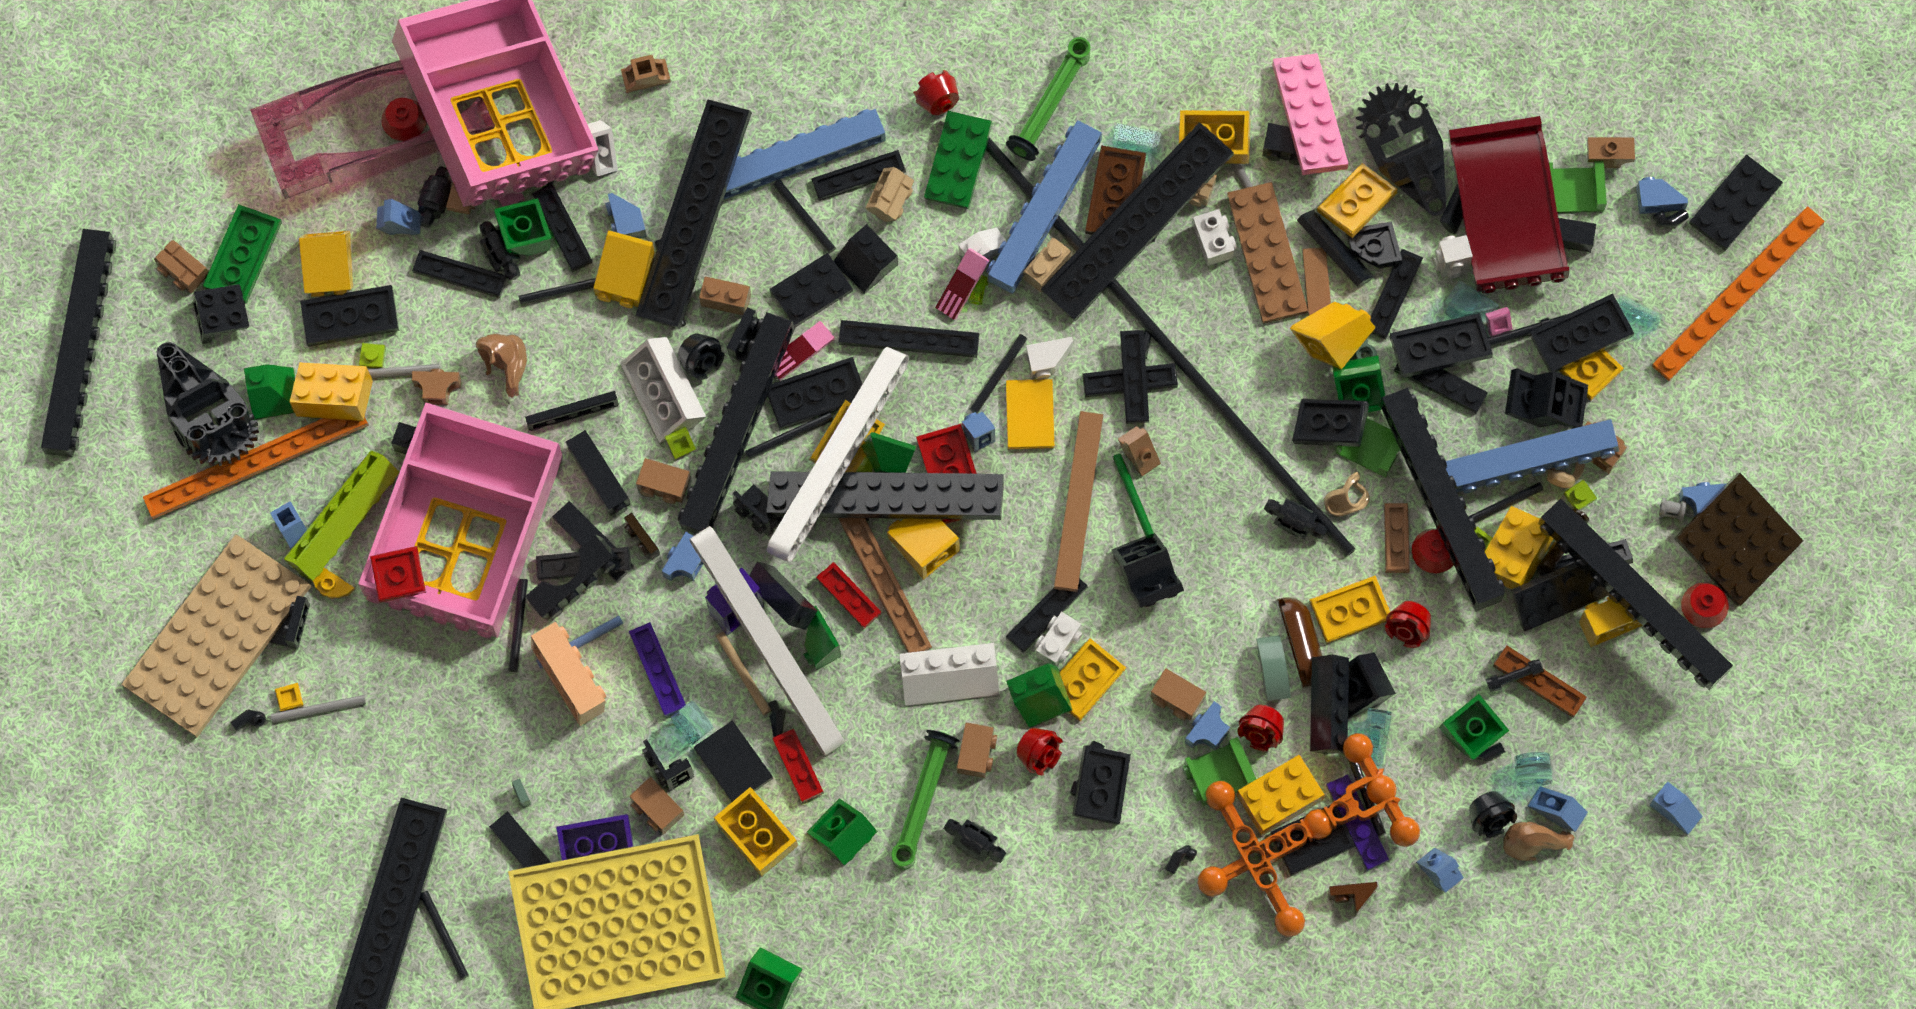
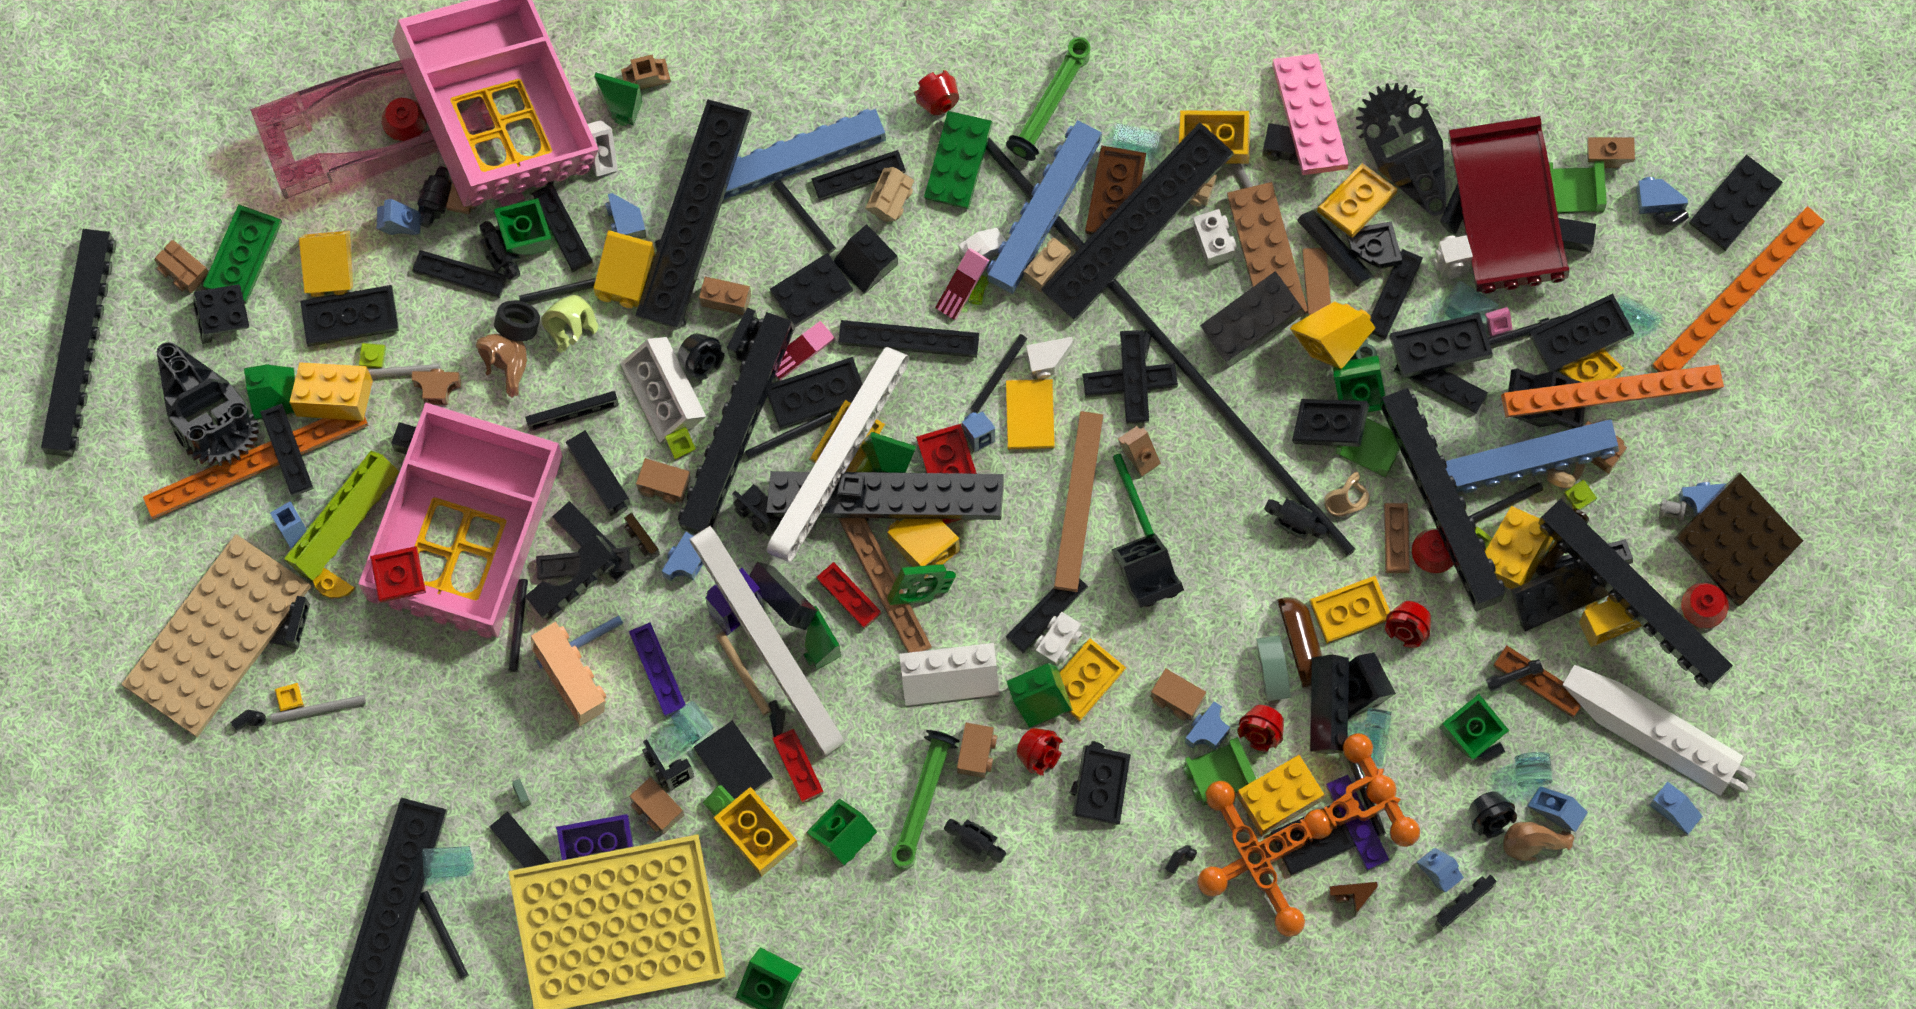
(287, 450): none -> black tile
(447, 862): none -> clear light blue slope
(513, 330): none -> black tyre
(569, 310): none -> yellowish green piece
(620, 98): none -> green slope
(718, 800): none -> bright green plate
(851, 486): none -> black tile
(908, 576): none -> green piece
(1252, 319): none -> black brick
(1464, 902): none -> black plate
(1612, 391): none -> orange plate
(1657, 731): none -> white hinge

